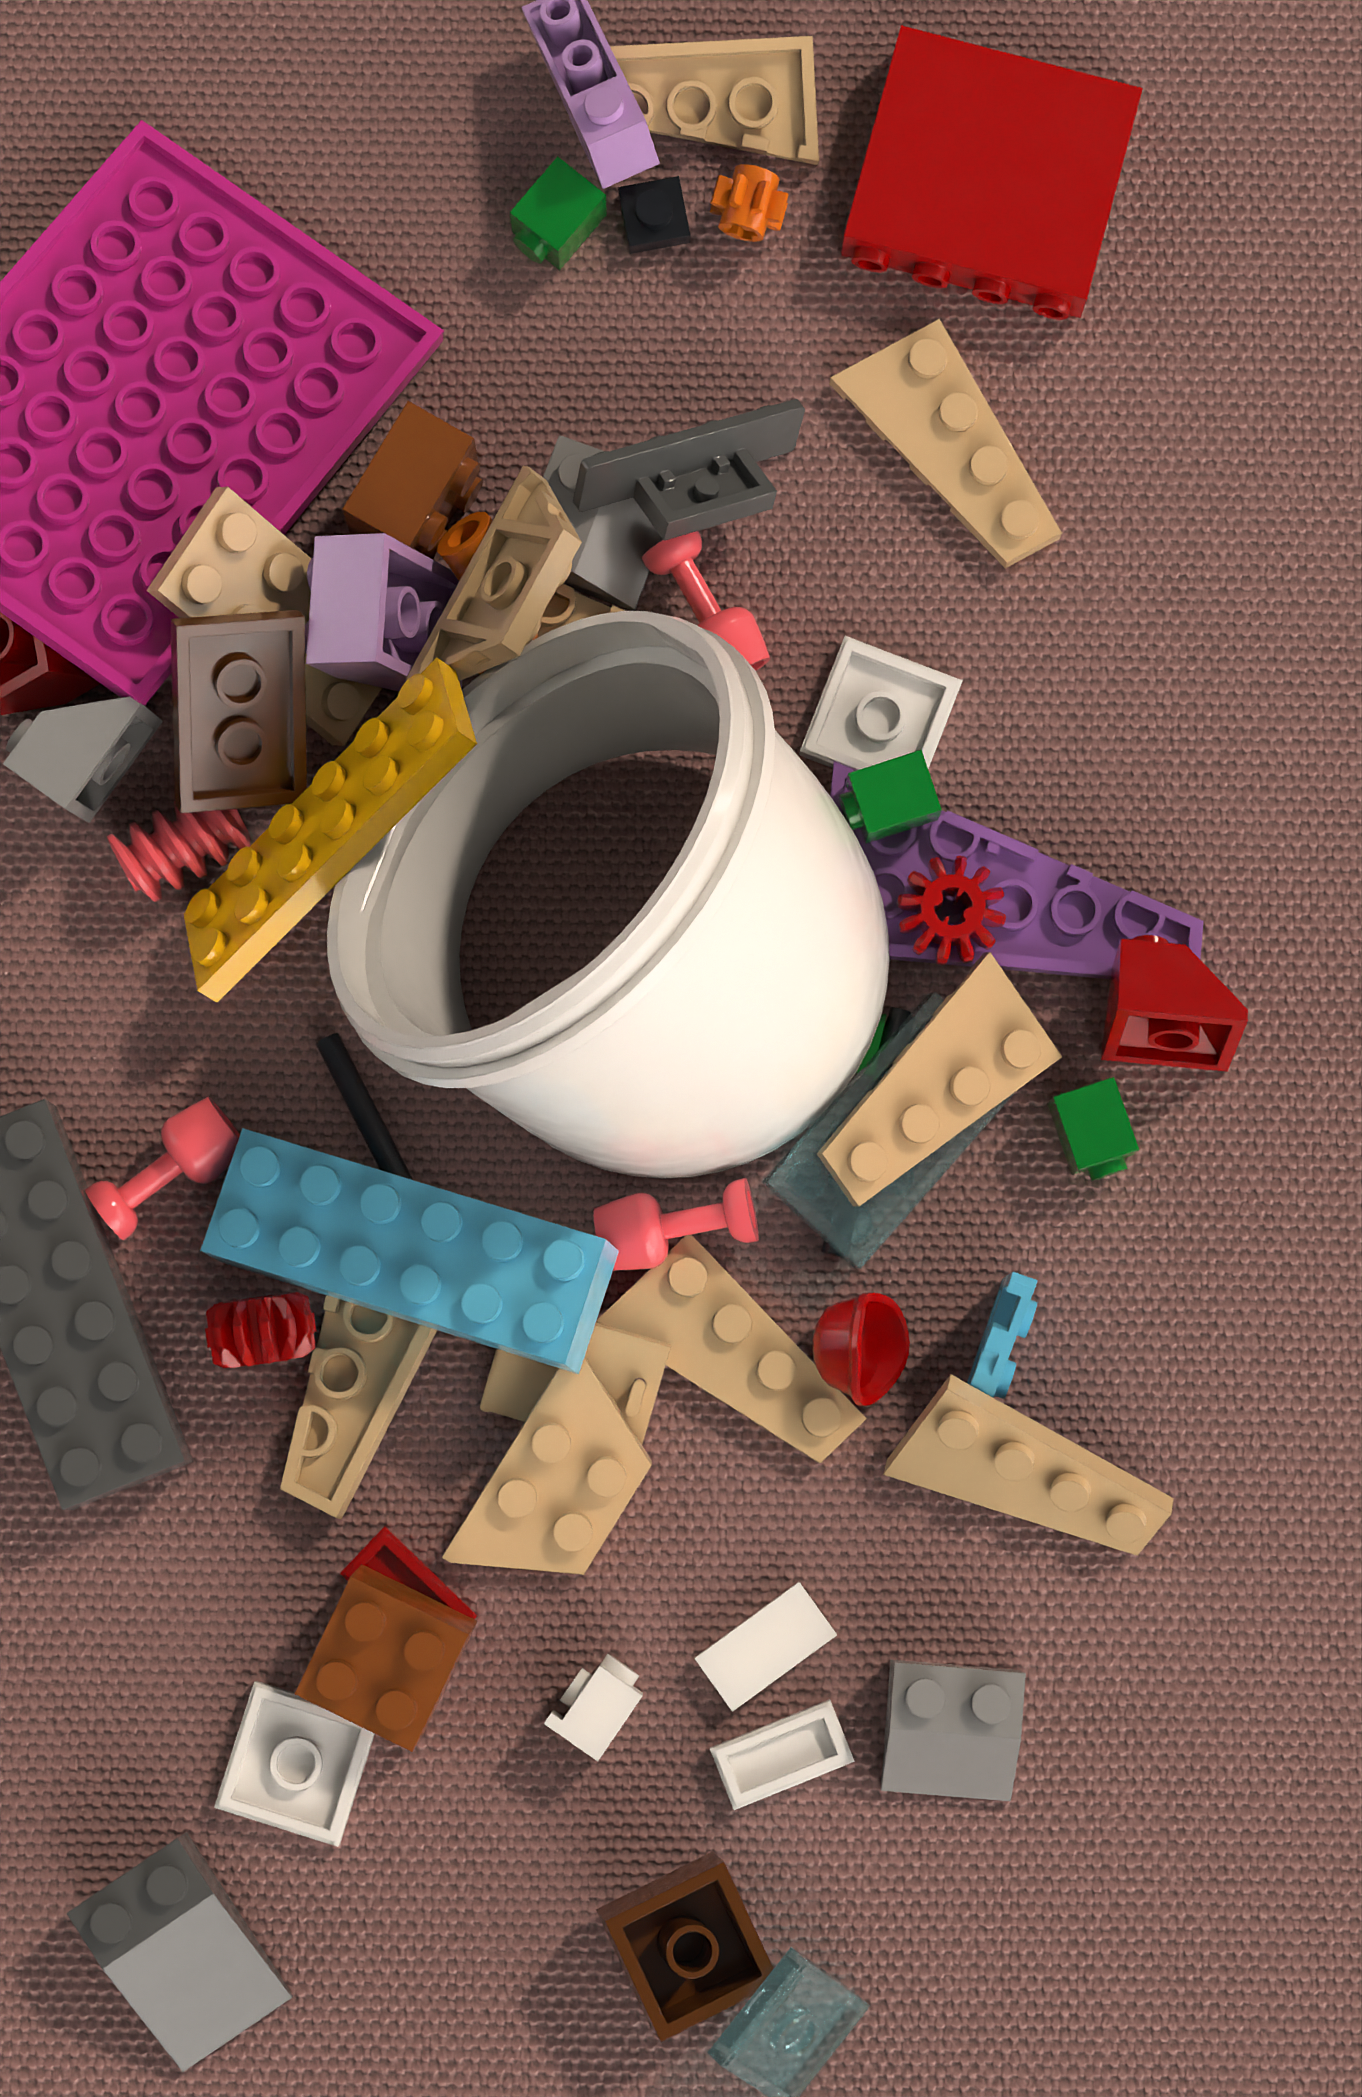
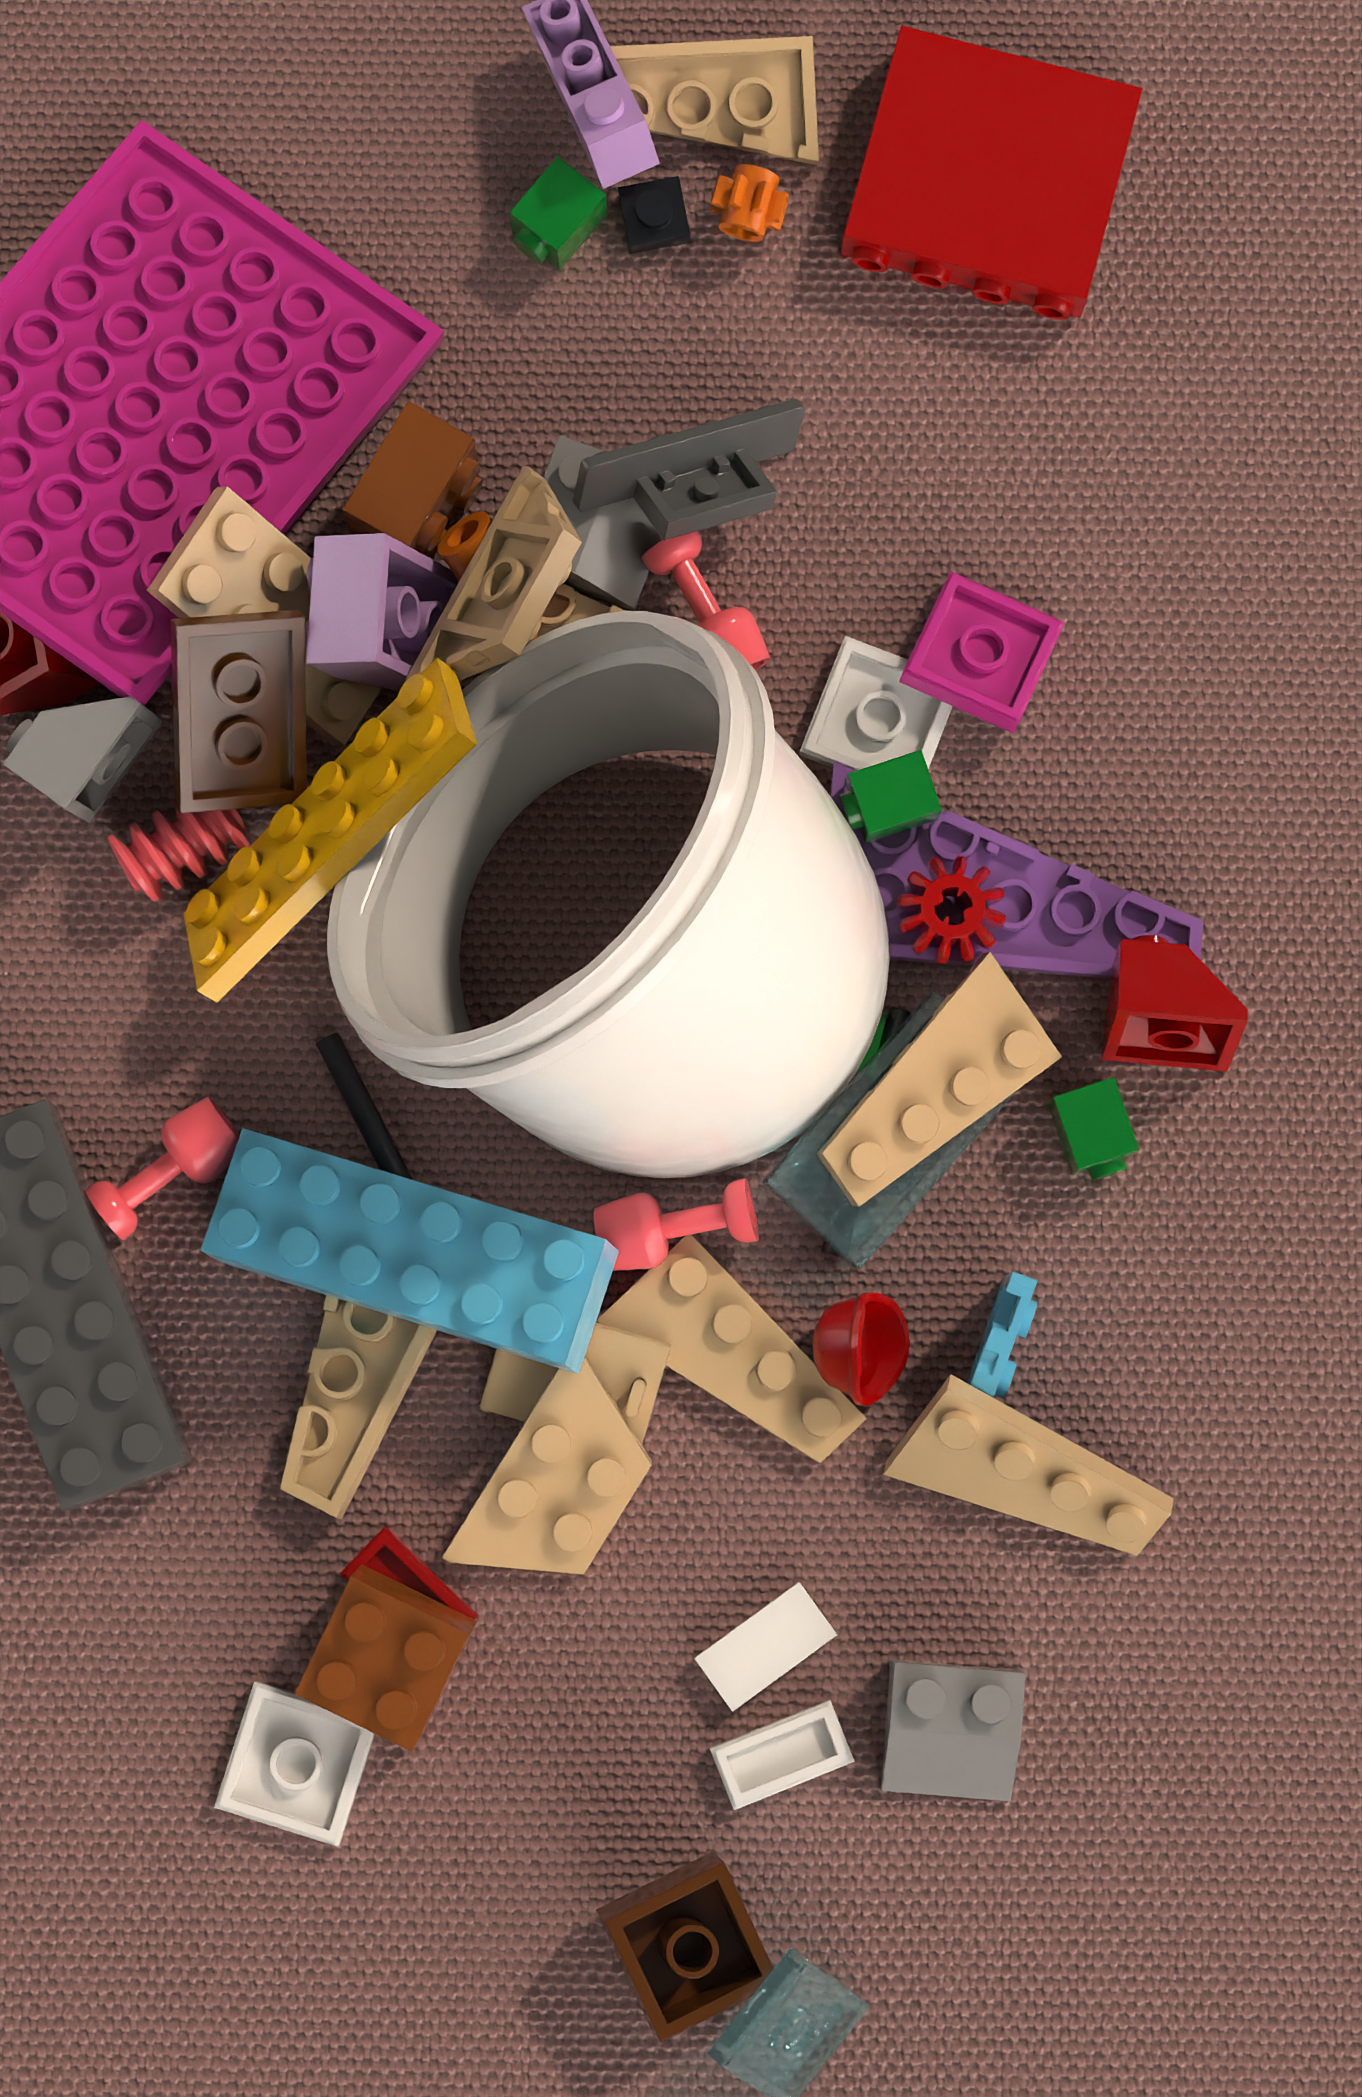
(180, 1952): slope -> none
(260, 1330): red gear -> none
(597, 1706): white brick -> none
(943, 427): tan wing -> none
(981, 652): none -> dark pink tile

